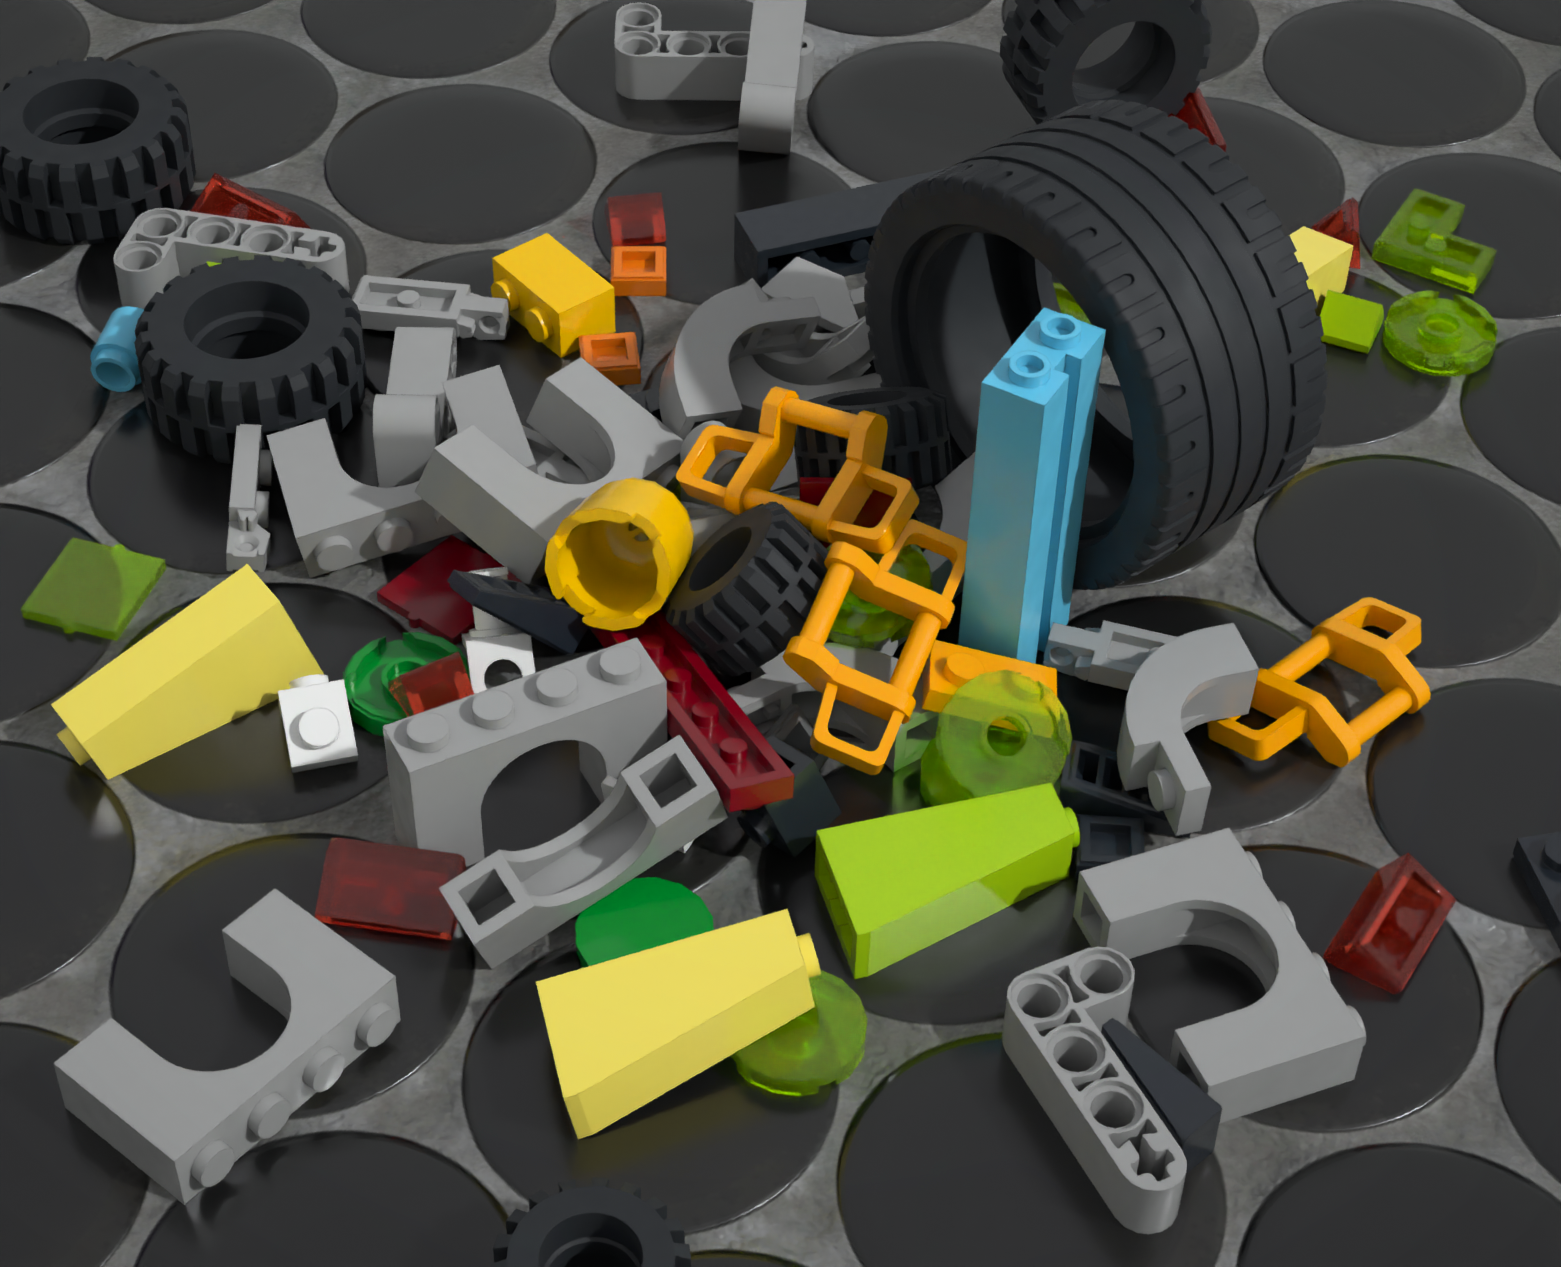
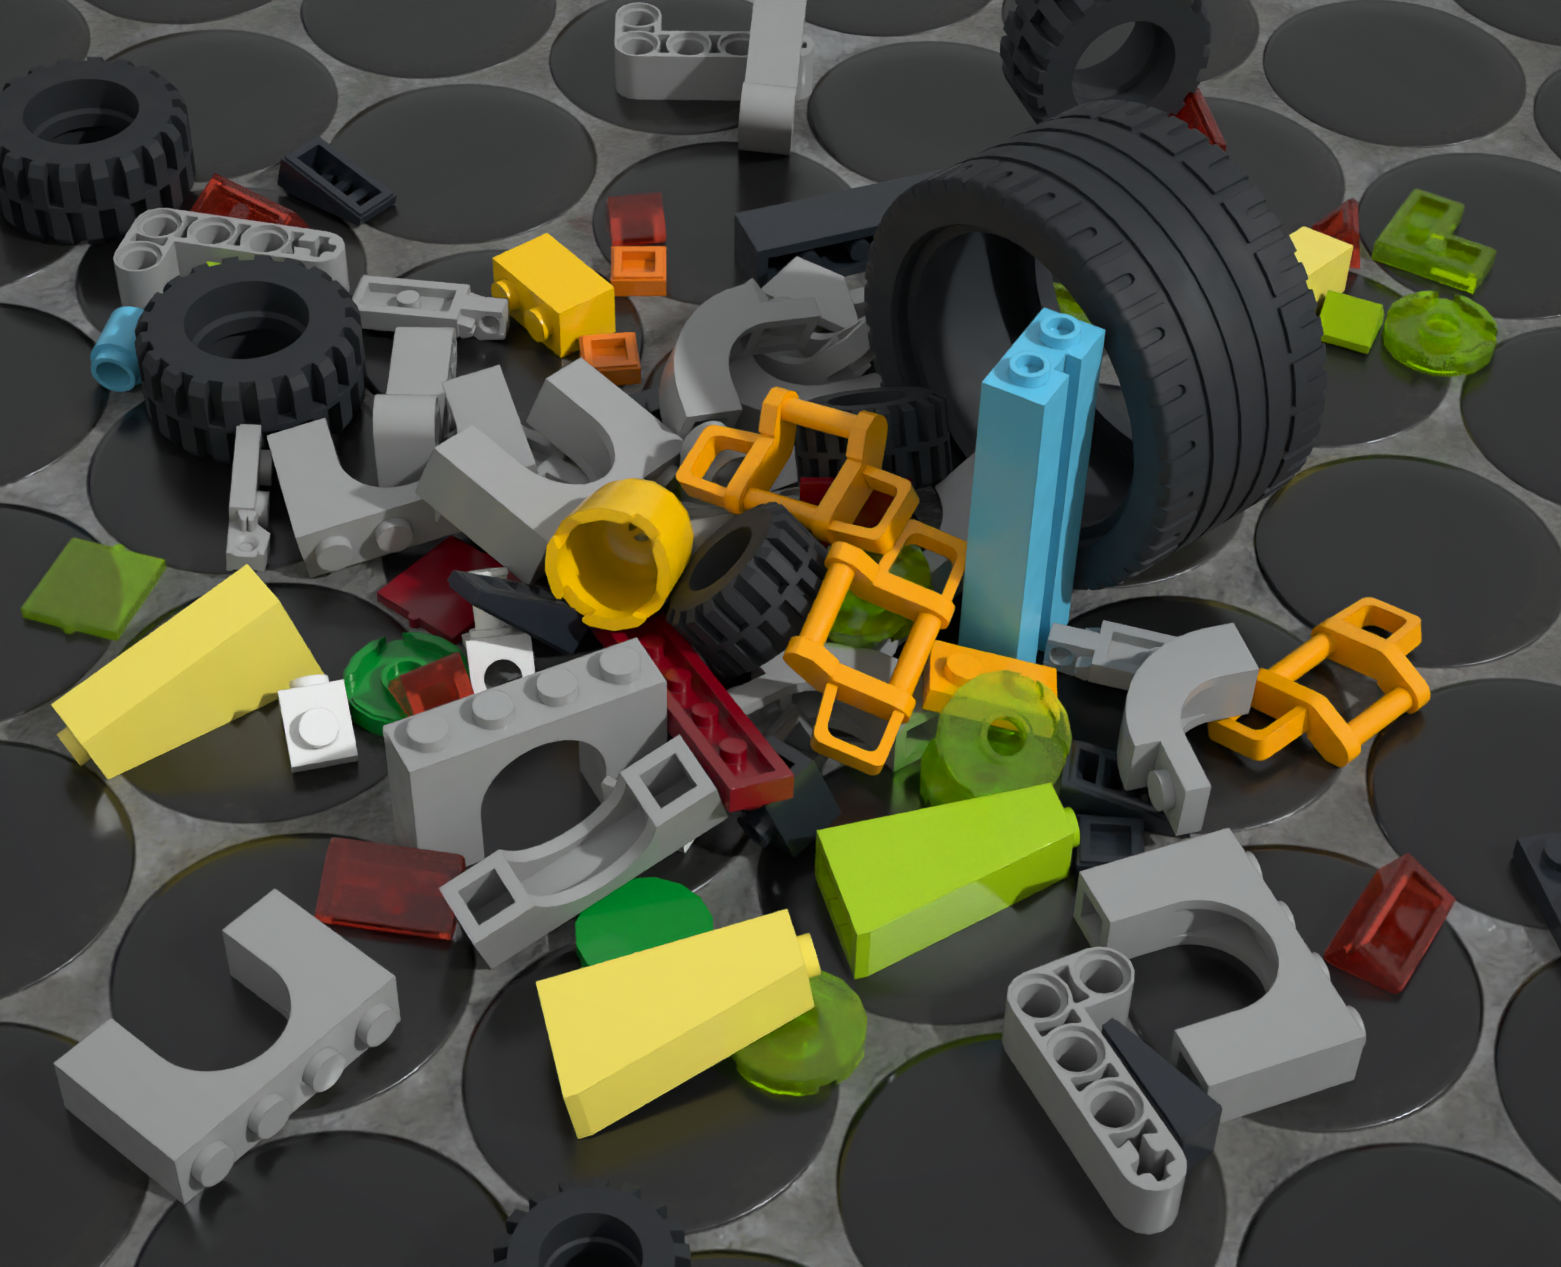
(309, 175): none -> black slope

